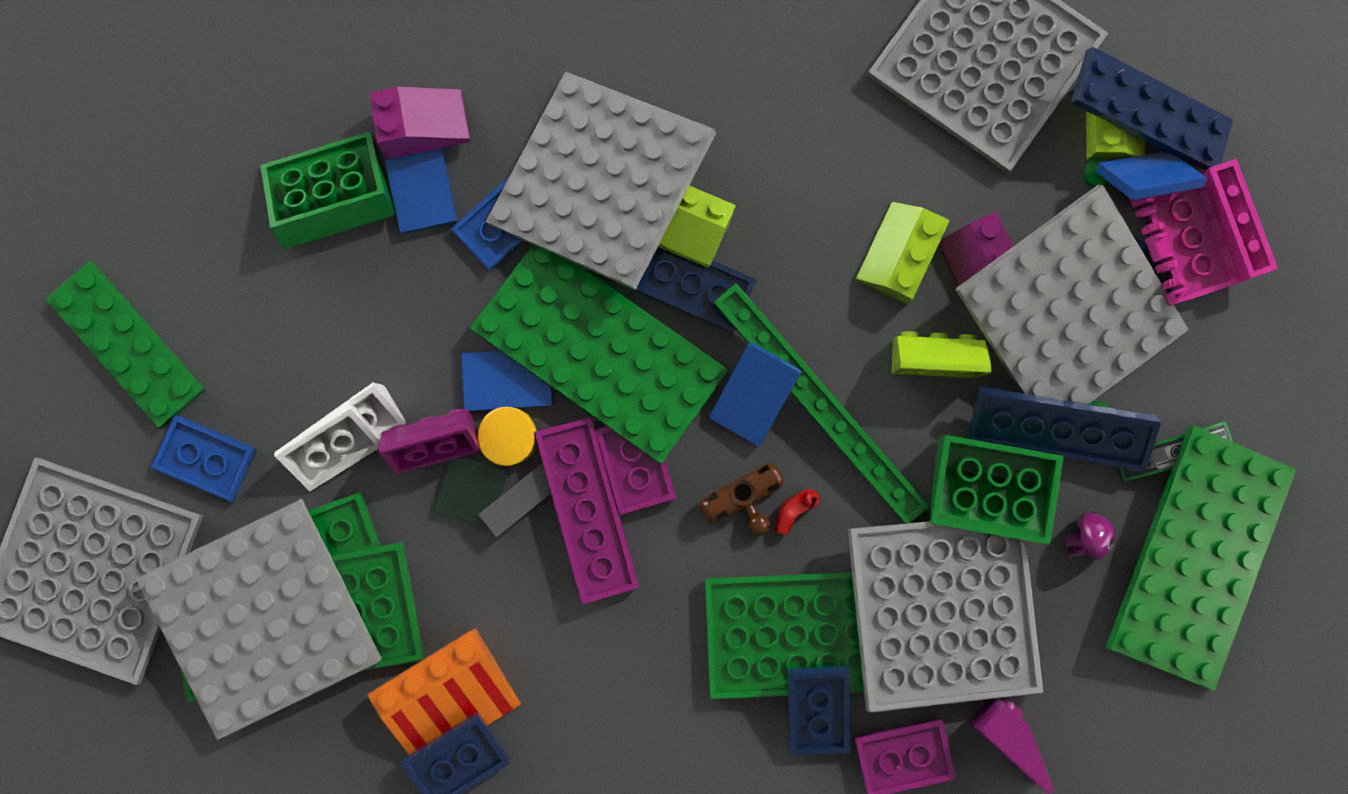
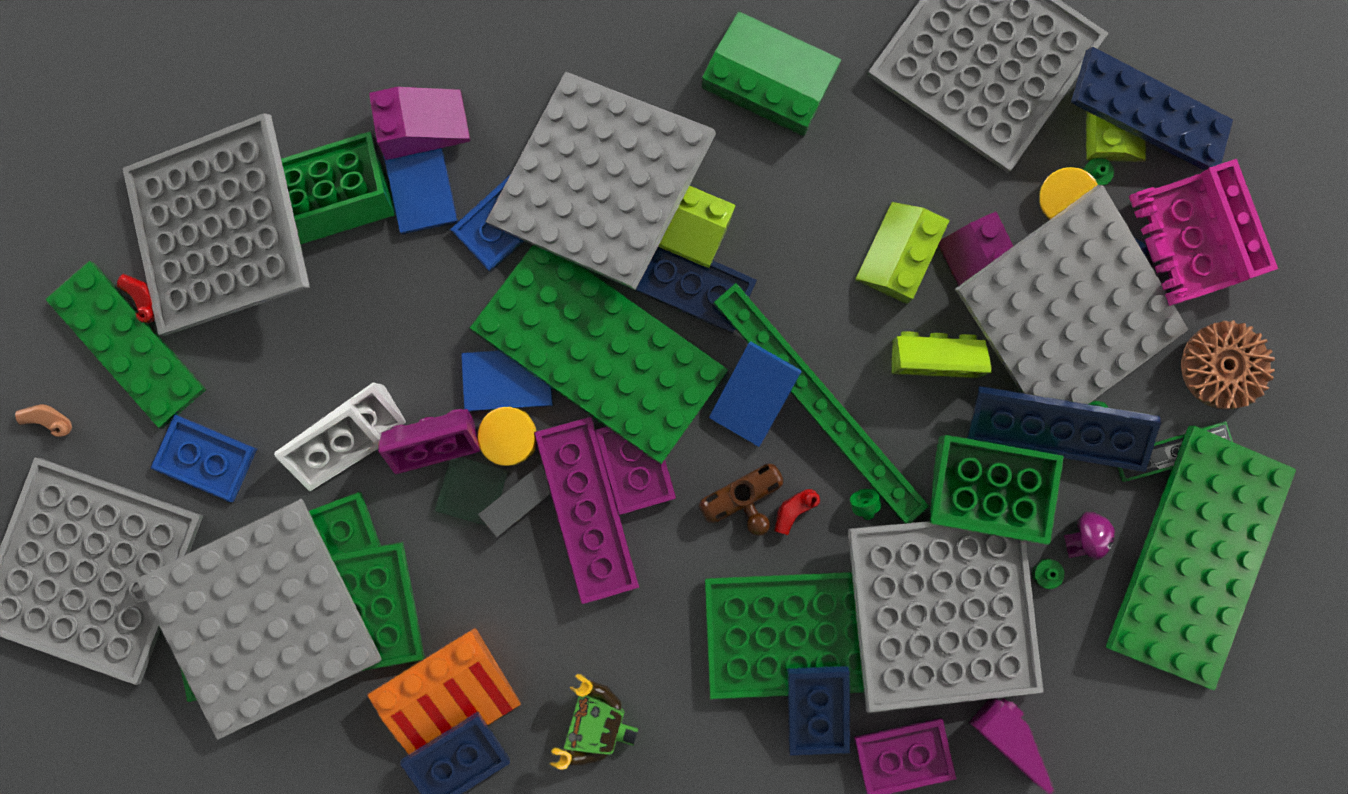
(47, 417): none -> nougat arm
(140, 293): none -> red arm
(215, 225): none -> light grey plate
(594, 726): none -> torso
(770, 73): none -> slope
(865, 503): none -> green tile
(1042, 571): none -> green tile
(1063, 189): none -> yellow tile
(1151, 175): blue tile -> none
(1246, 363): none -> nougat wheel

